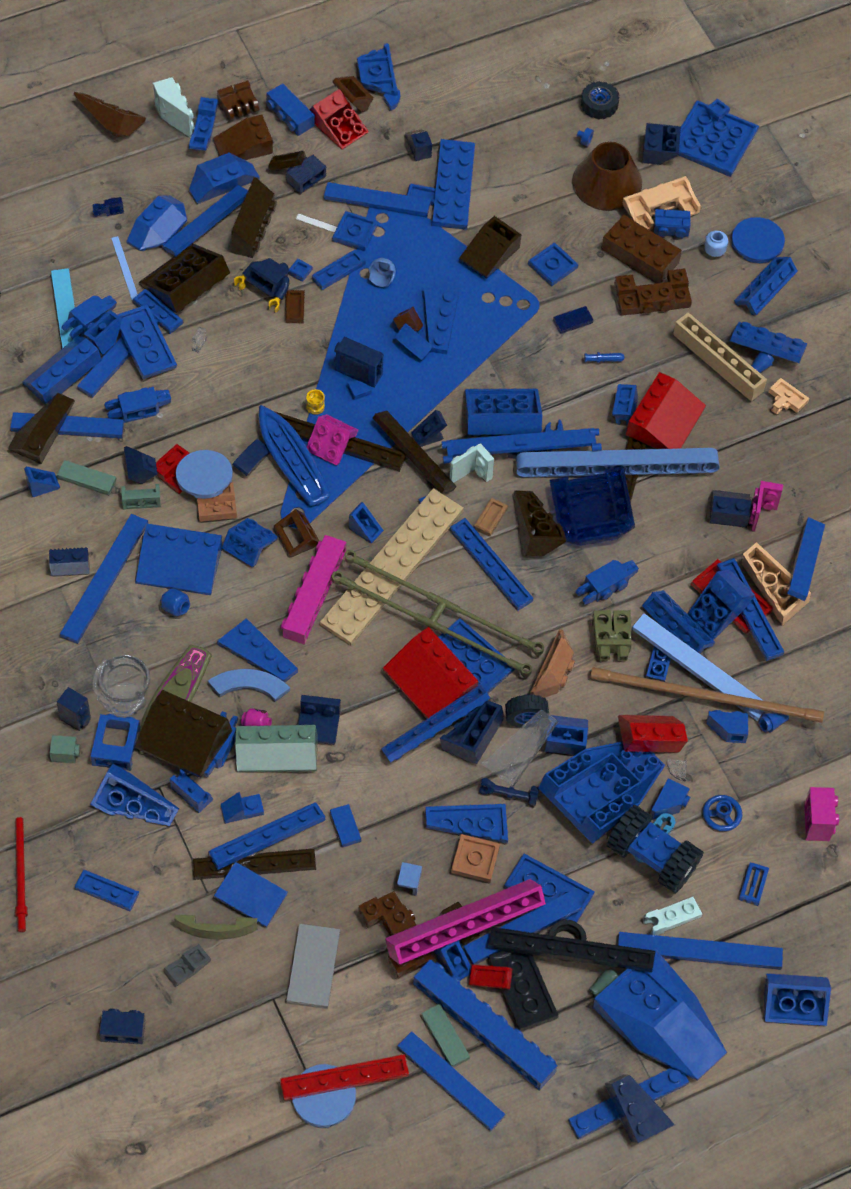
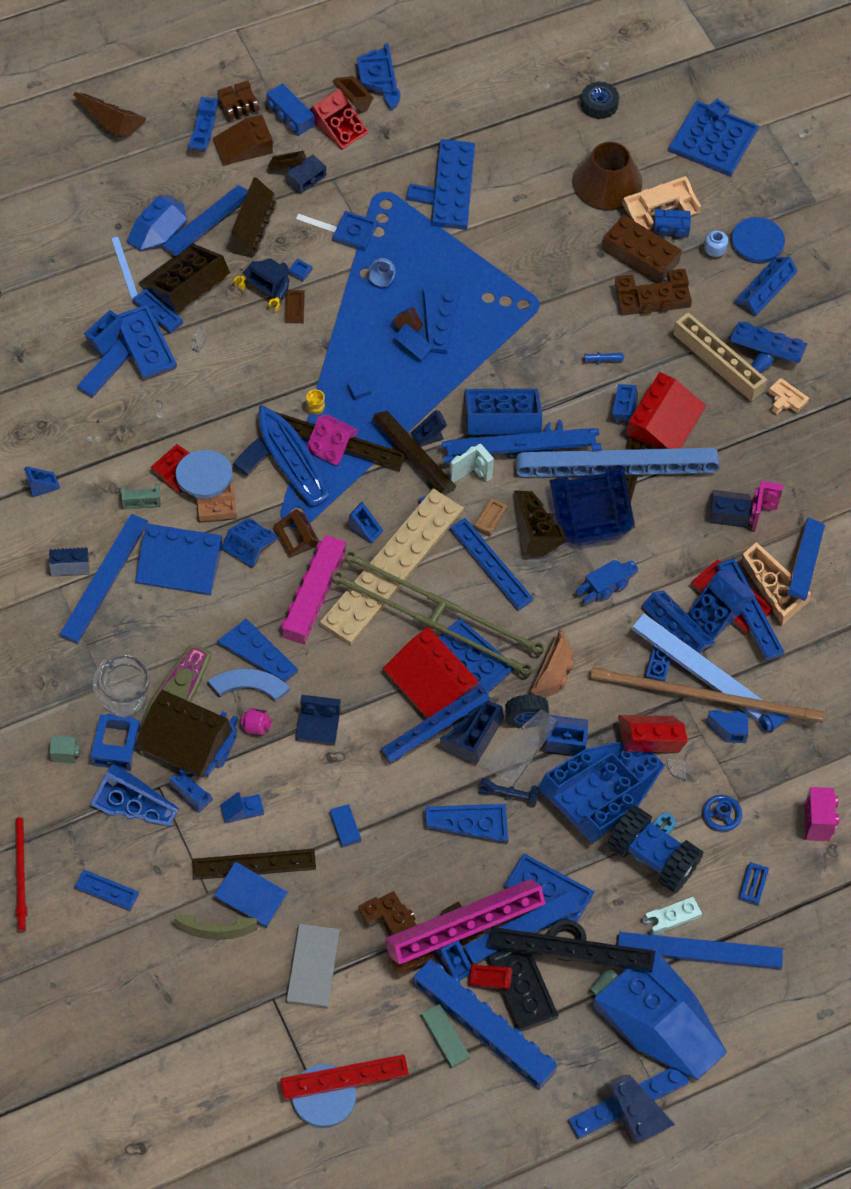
(41, 430): dark brown wedge -> none
(63, 369): blue slope -> none
(64, 301): medium azure tile -> none
(74, 709): dark blue brick -> none
(78, 425): blue tile -> none
(86, 477): sand green tile -> none
(87, 314): blue hinge -> none
(111, 207): clear blue plate -> none
(122, 1026): dark blue brick -> none
(137, 404): blue hinge -> none
(139, 465): dark blue slope -> none
(173, 106): light aqua slope -> none
(175, 602): blue head -> none
(187, 965): dark grey slope -> none
(220, 176): blue wedge -> none
(266, 835): blue tile -> none
(276, 748): sand green slope -> none
(338, 269): blue tile -> none
(359, 361): dark blue window -> none
(377, 199): blue tile -> none
(410, 876): medium blue panel -> none
(419, 144): dark blue slope -> none
(451, 1081): blue tile -> none
(475, 858): nougat plate -> none
(491, 247): dark brown slope -> none
(553, 264): blue tile -> none
(573, 319): clear blue tile -> none
(586, 136): blue tile -> none
(610, 640): olive hips -> none
(660, 143): dark blue slope -> none
(671, 799): blue slope -> none
(796, 999): blue slope -> none

